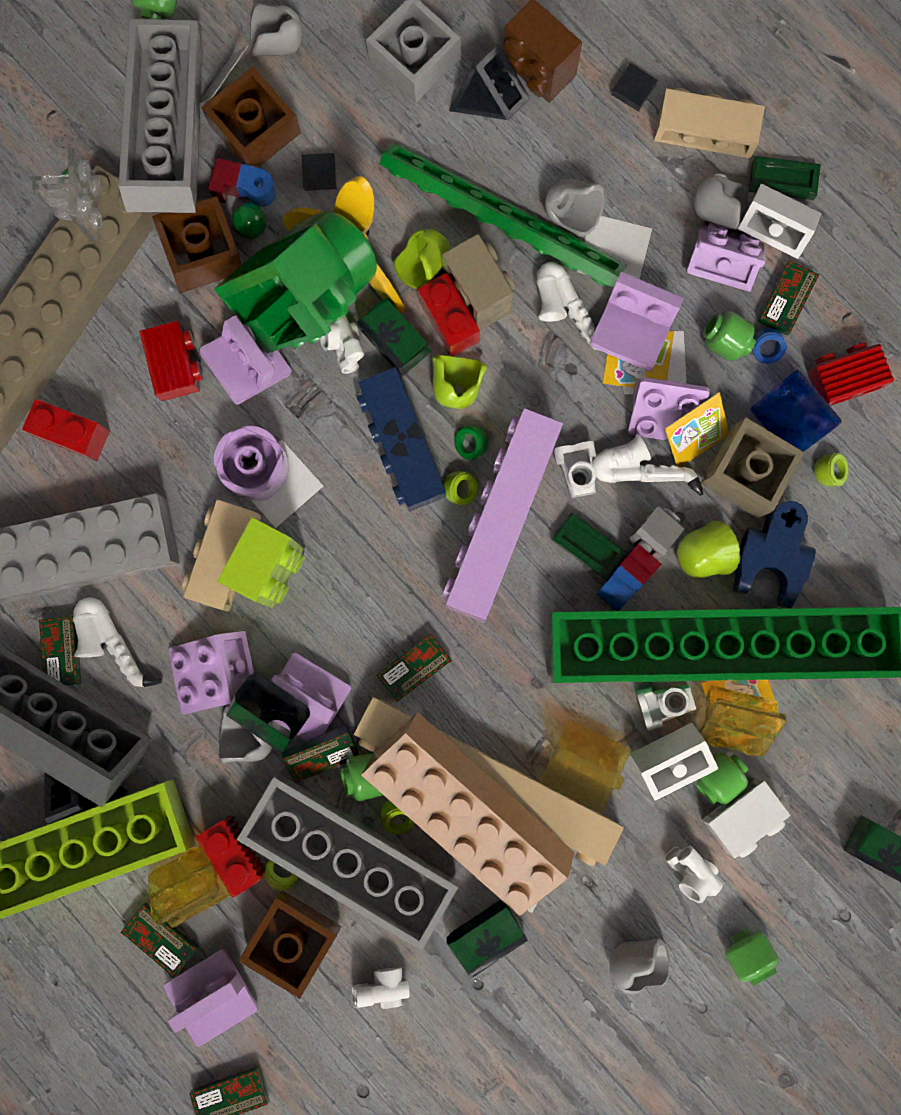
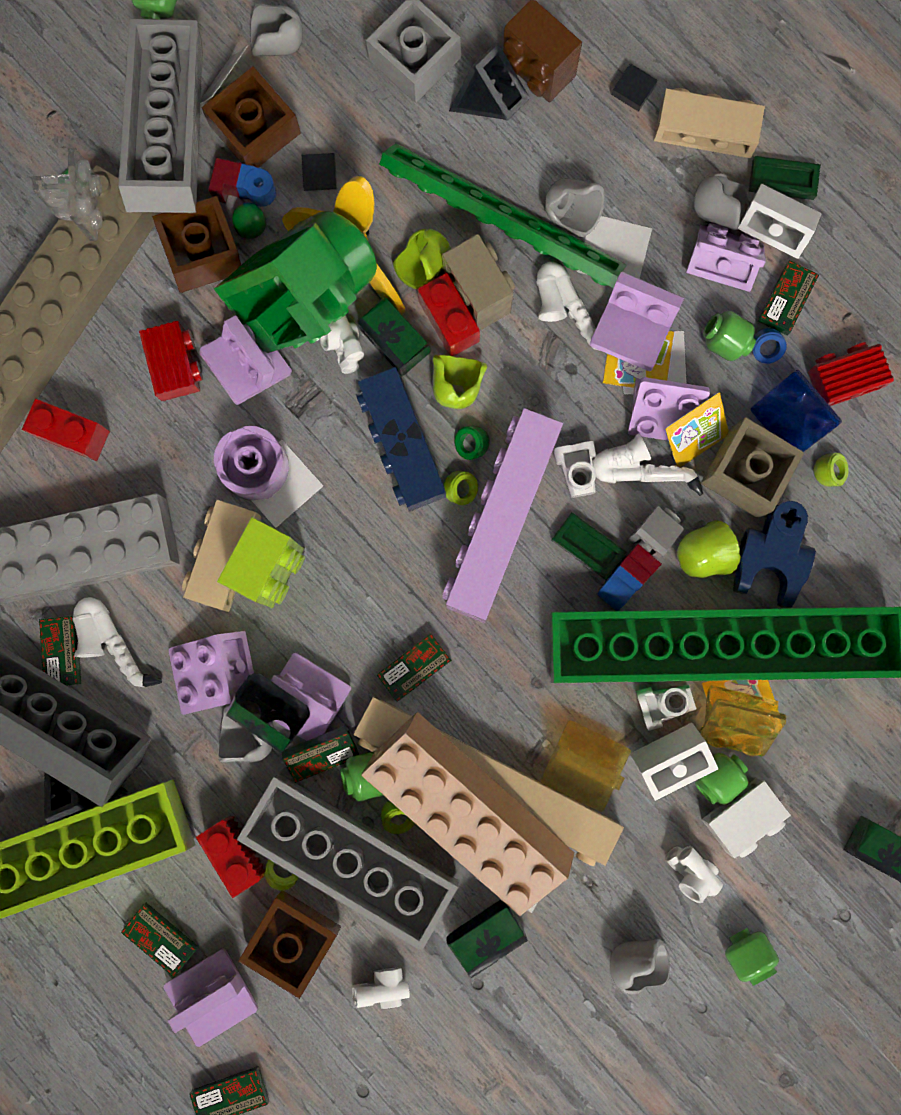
(184, 888): clear yellow bracket -> none

